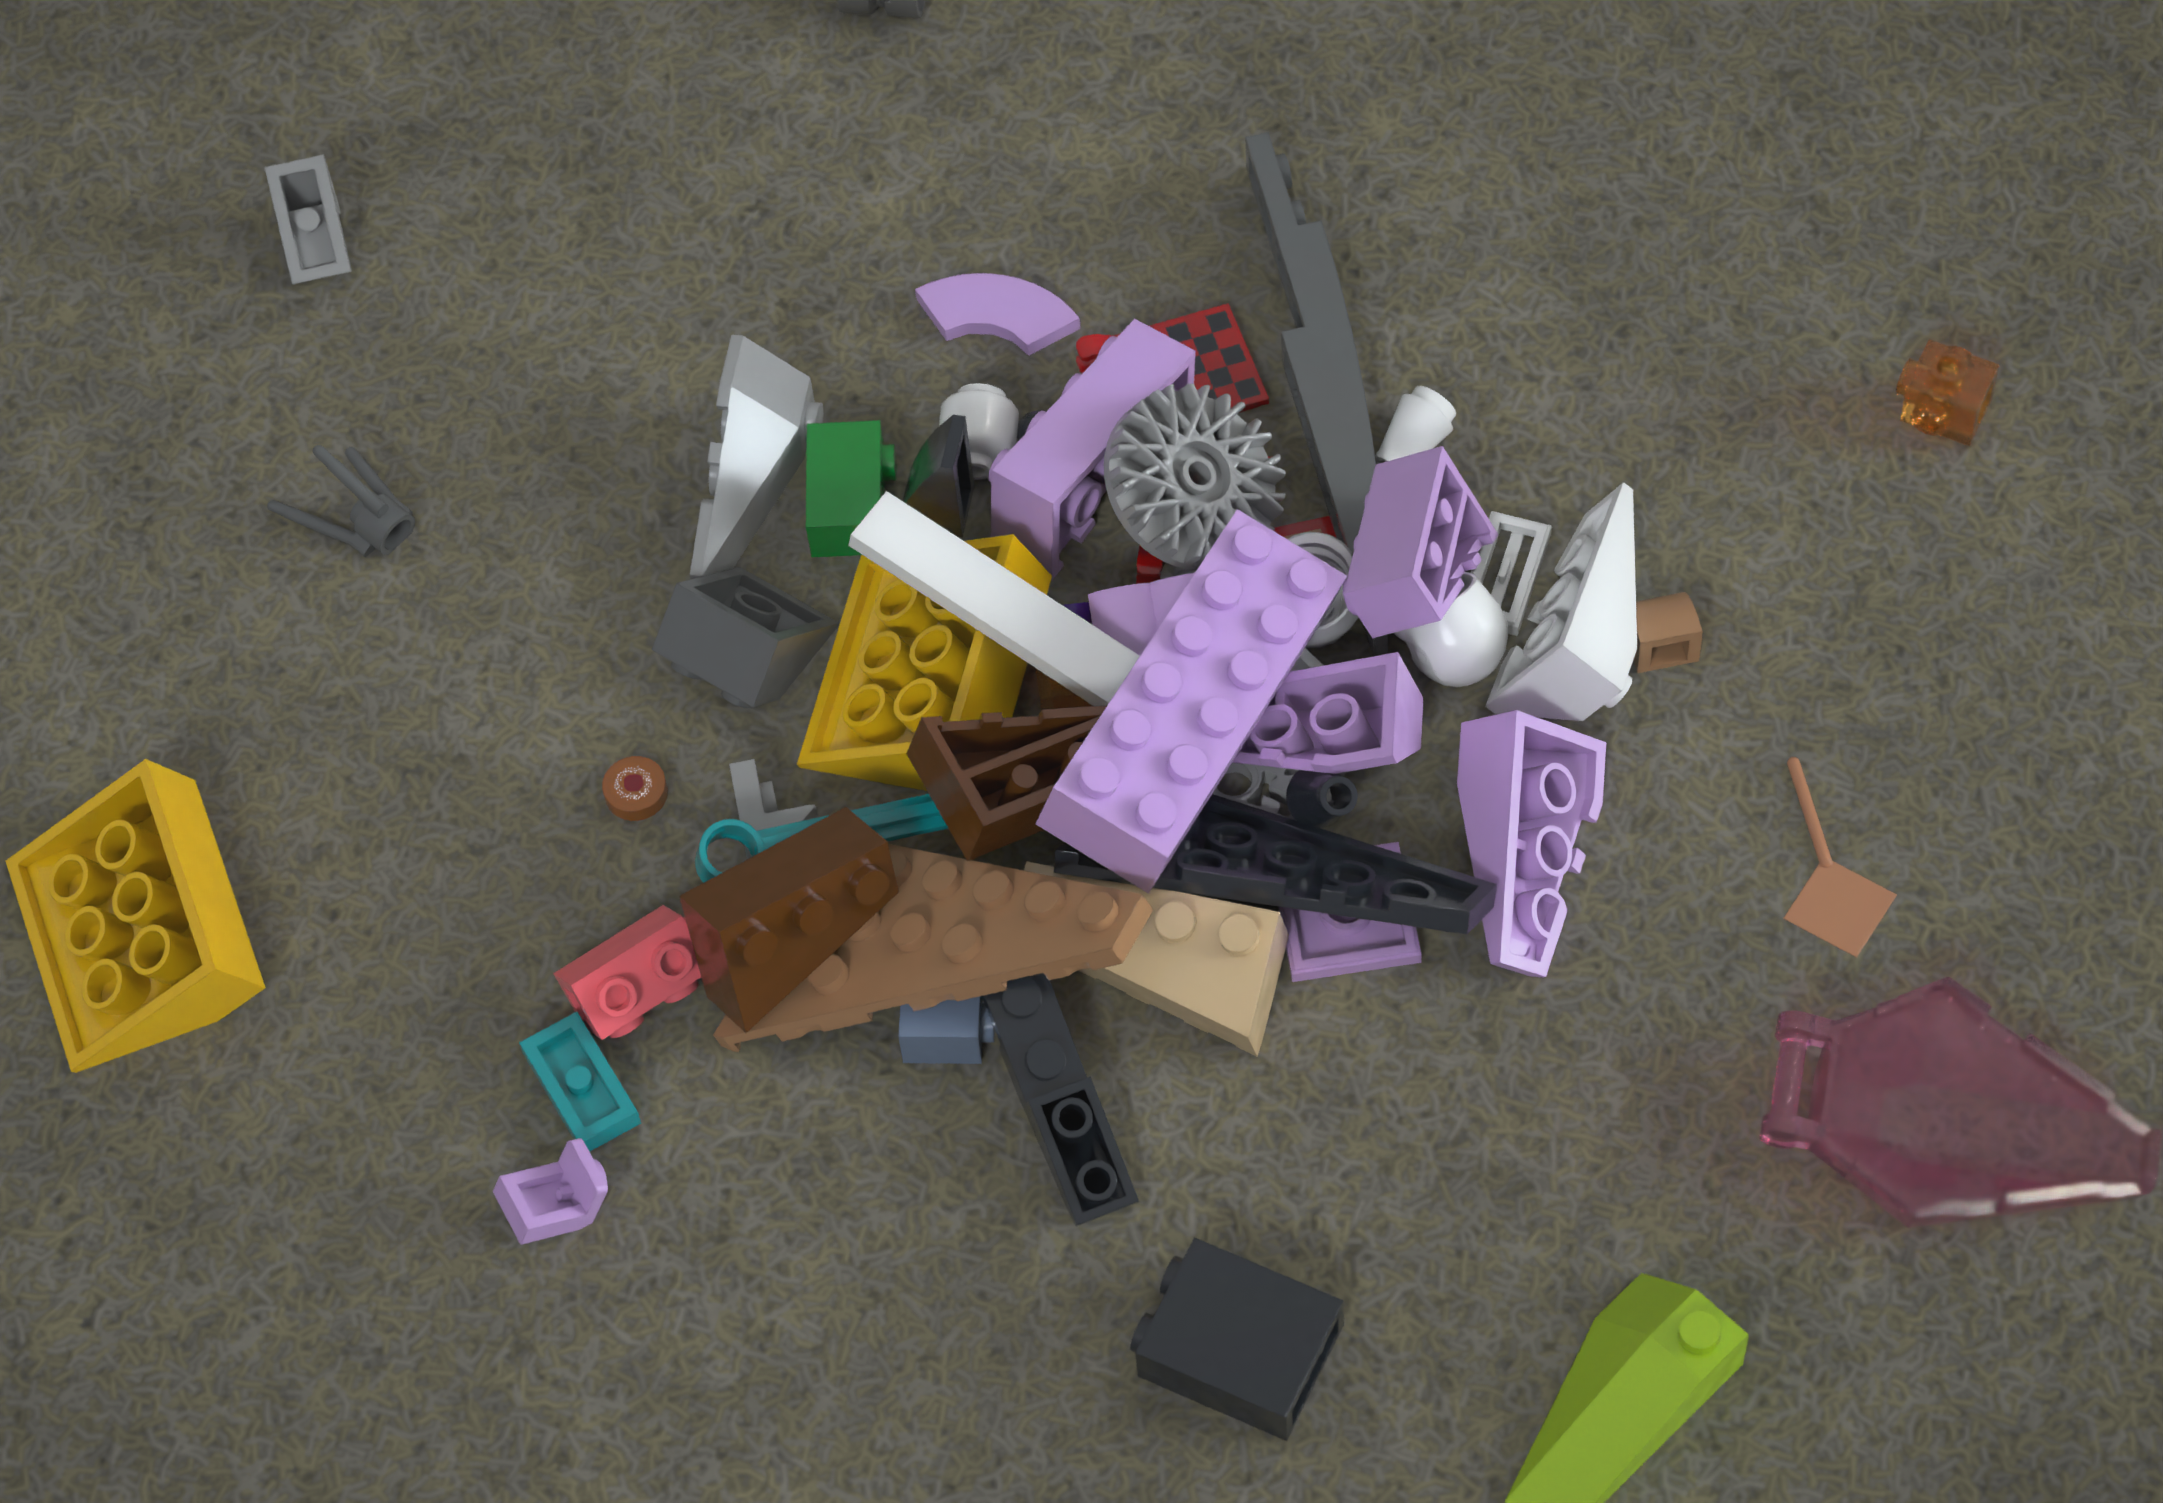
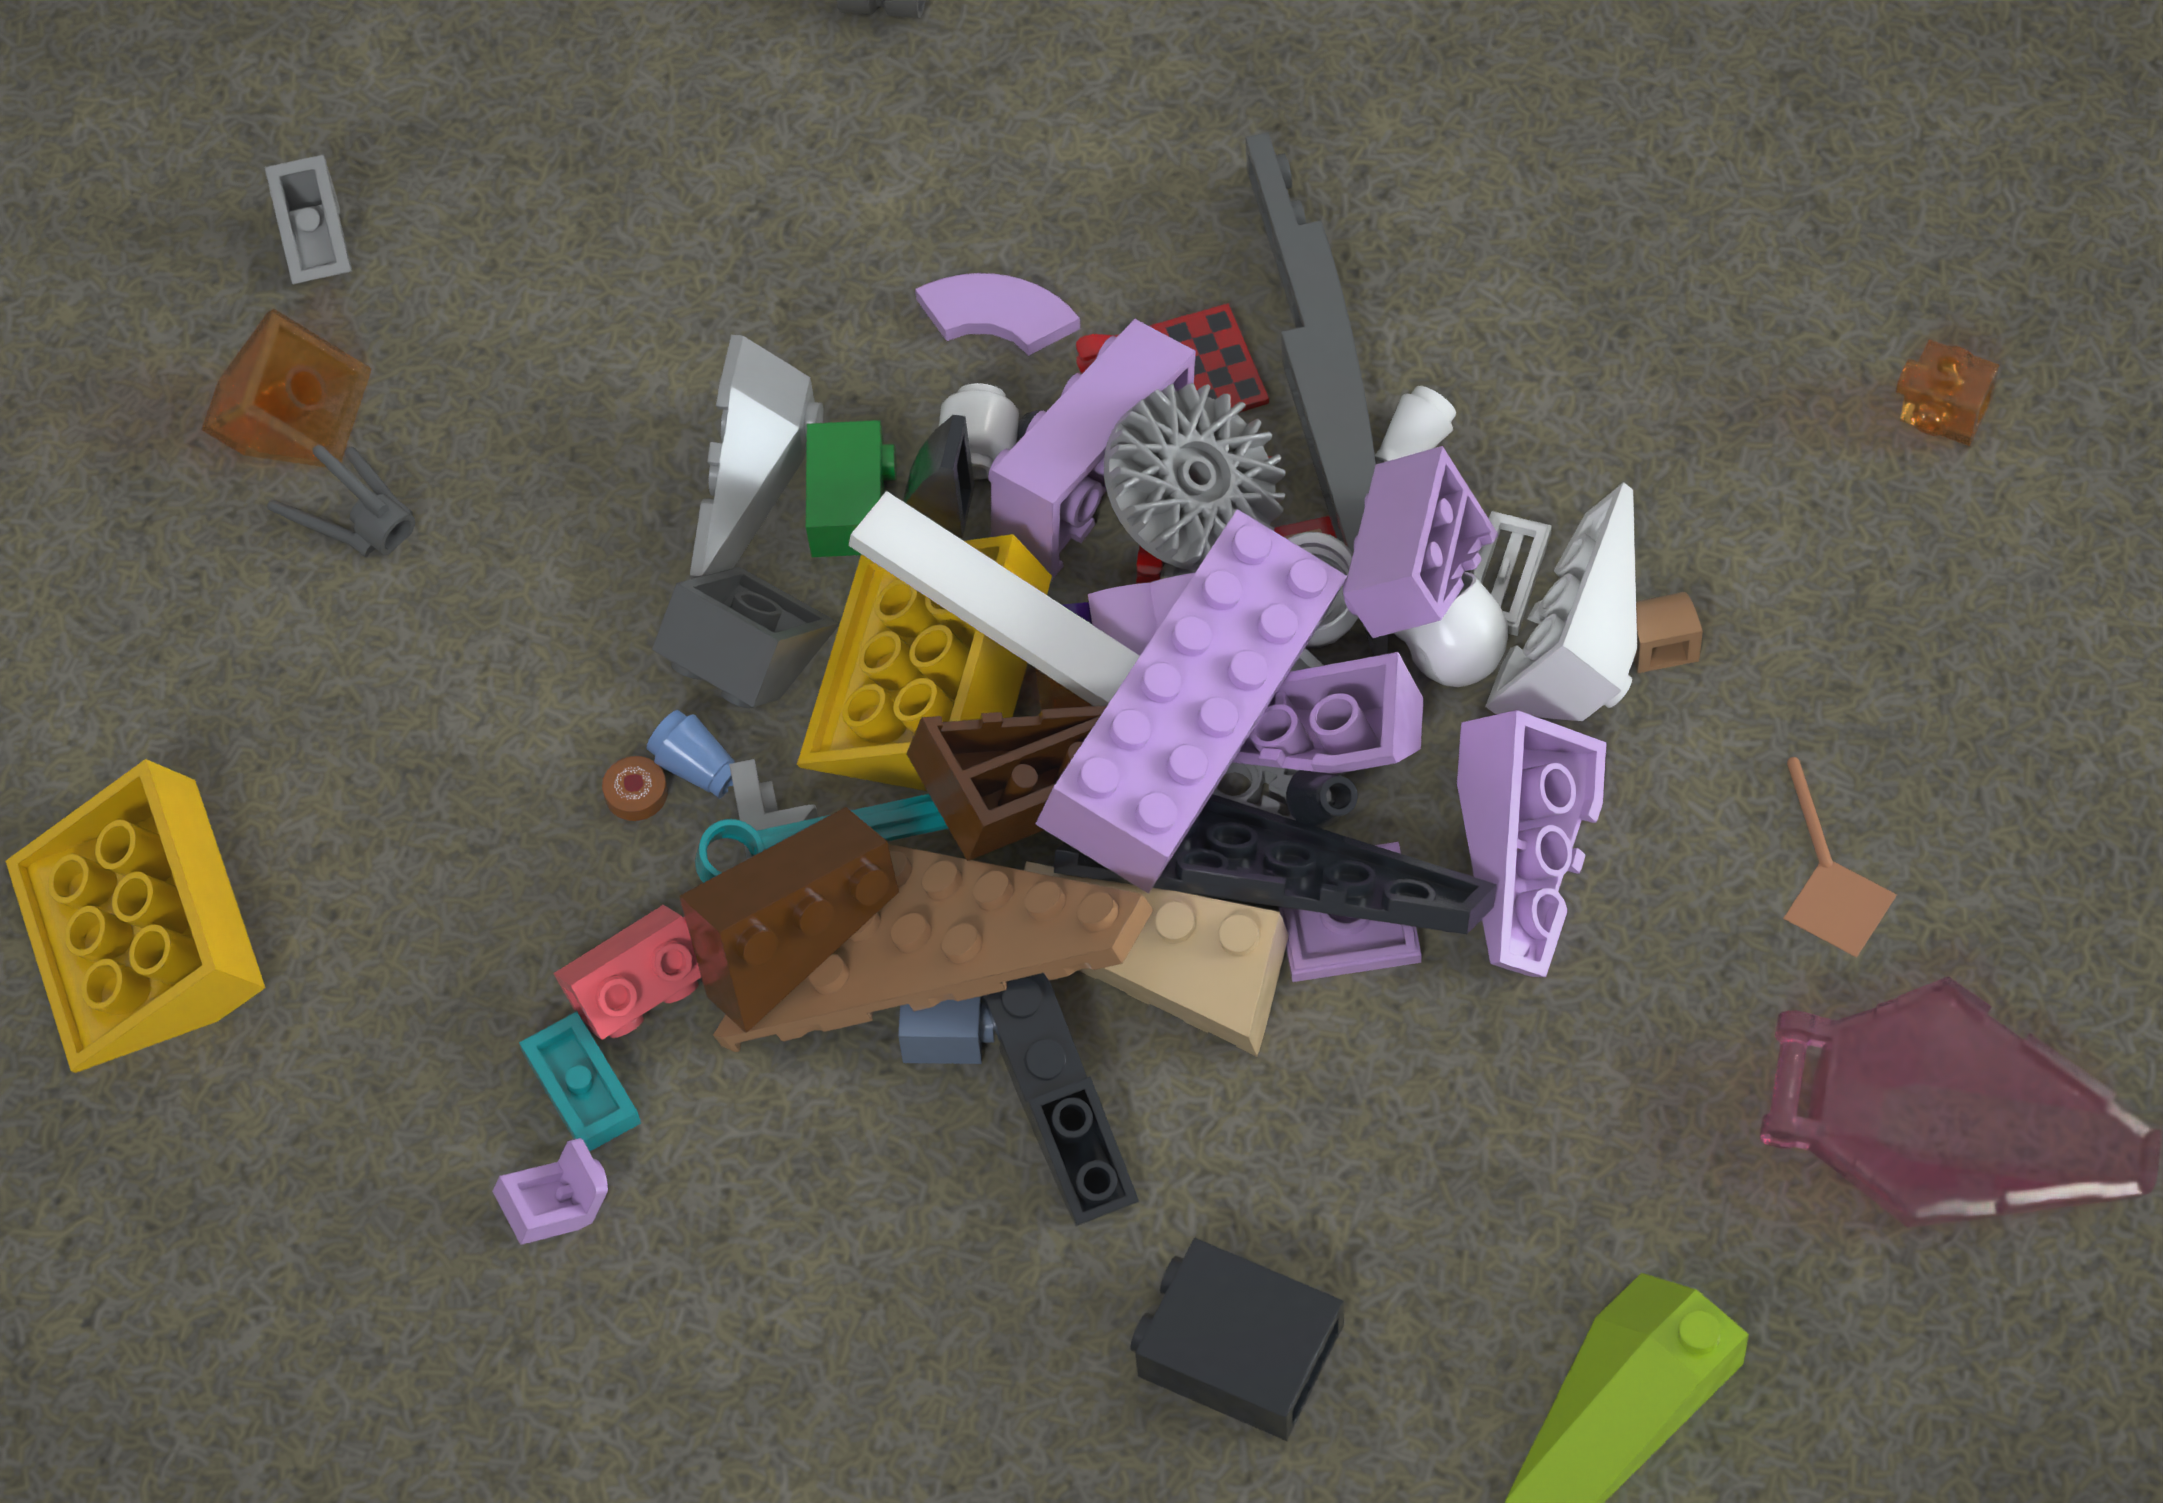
(287, 395): none -> clear orange slope
(691, 752): none -> medium blue cone

